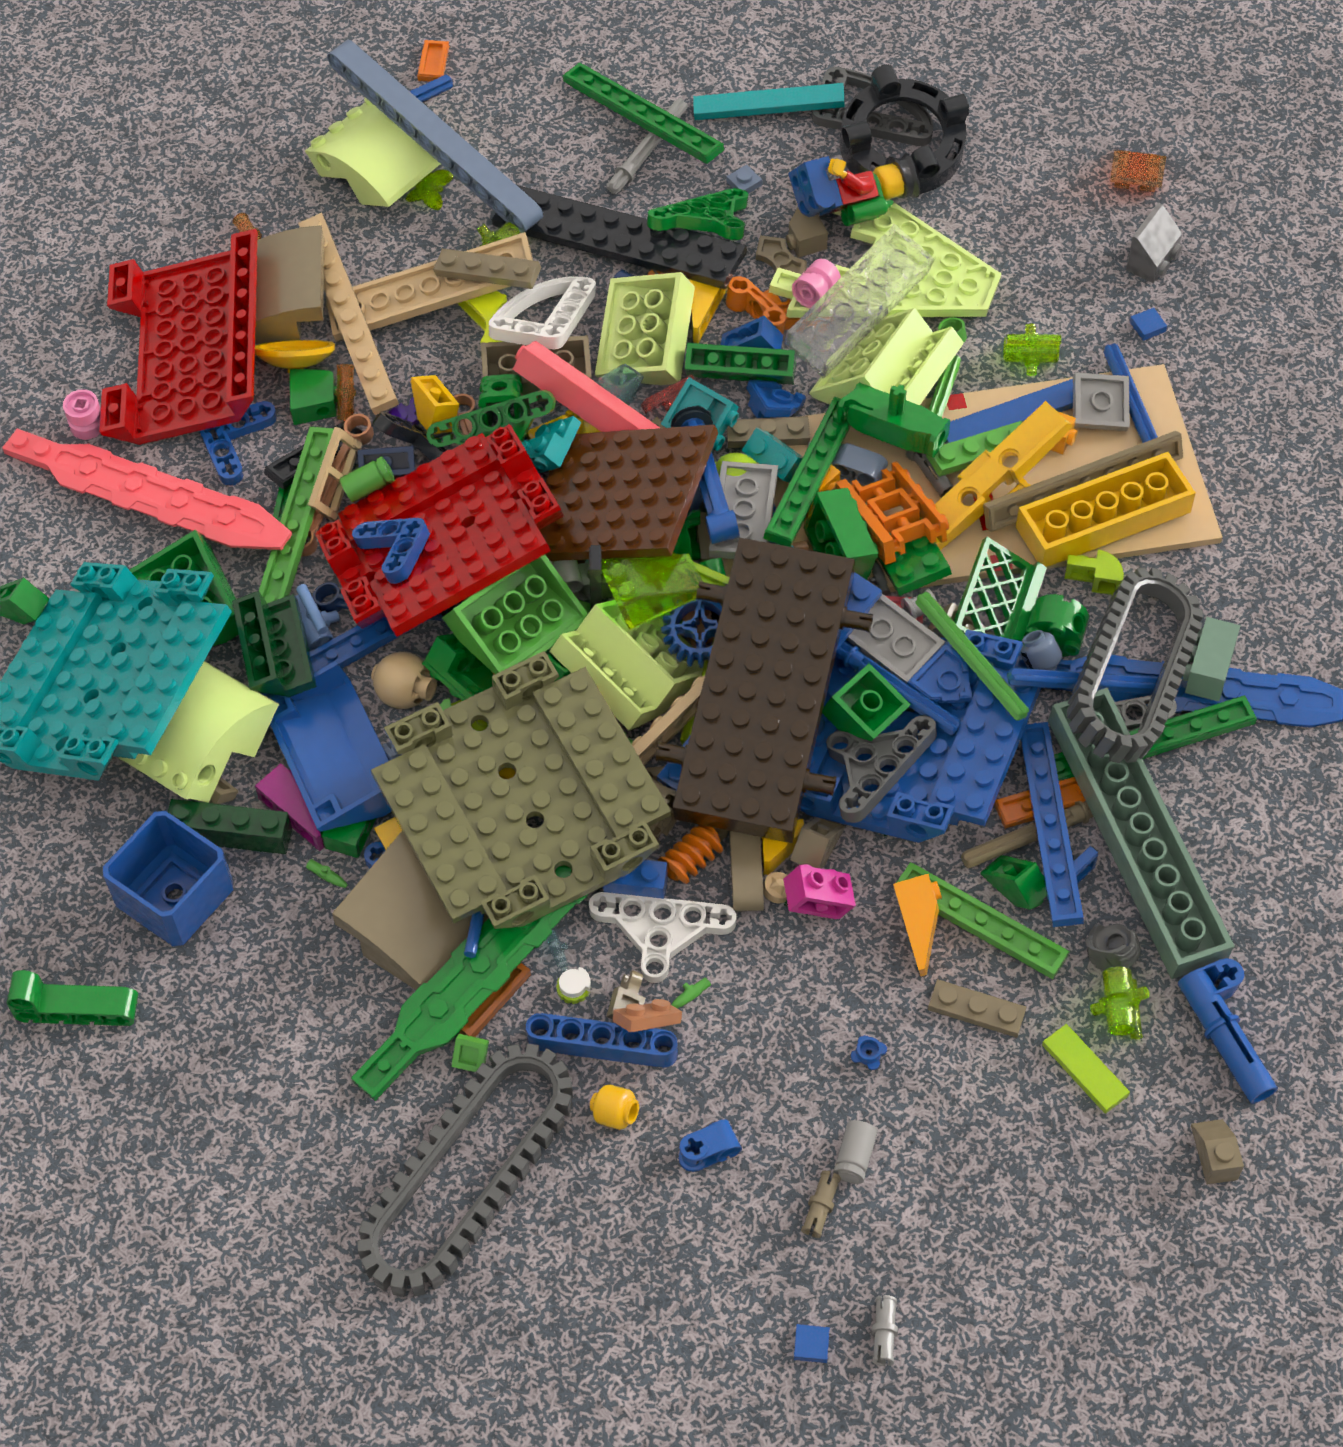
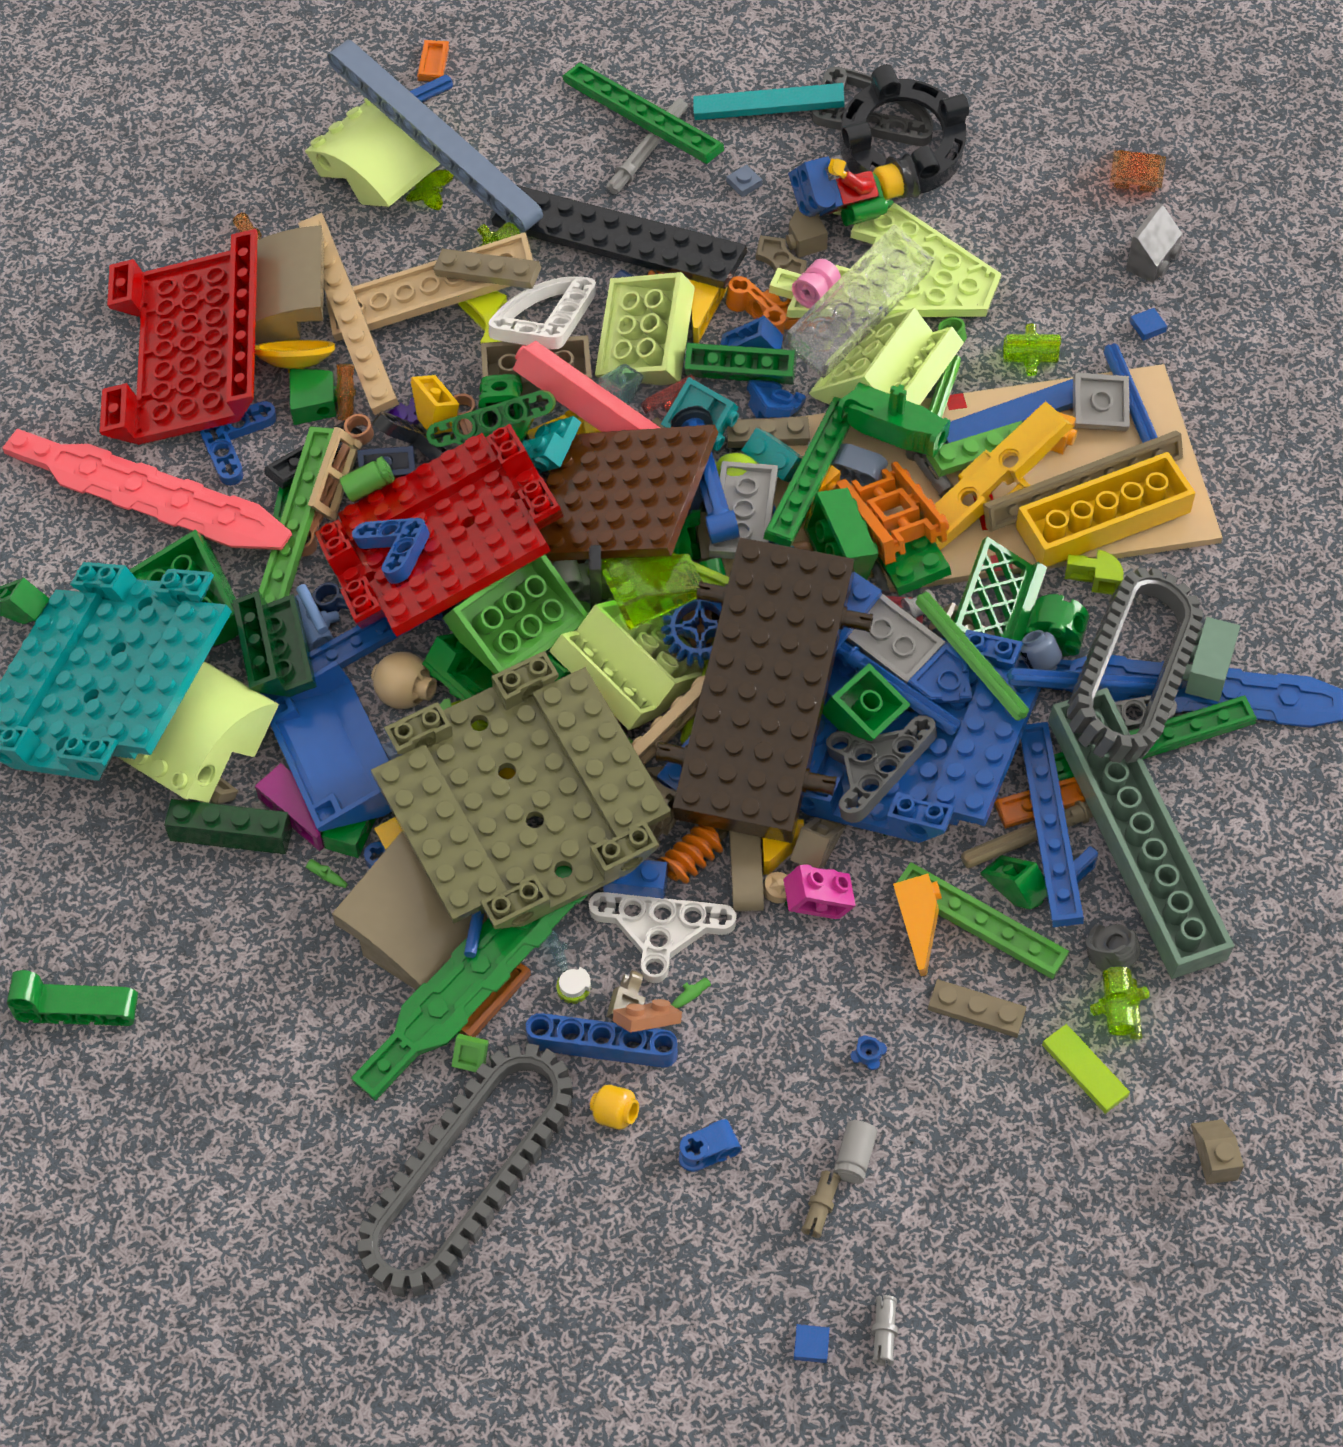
(83, 414): bright pink wheel -> none
(165, 858): blue plate -> none
(704, 213): green beam -> none
(1223, 1026): blue piece -> none

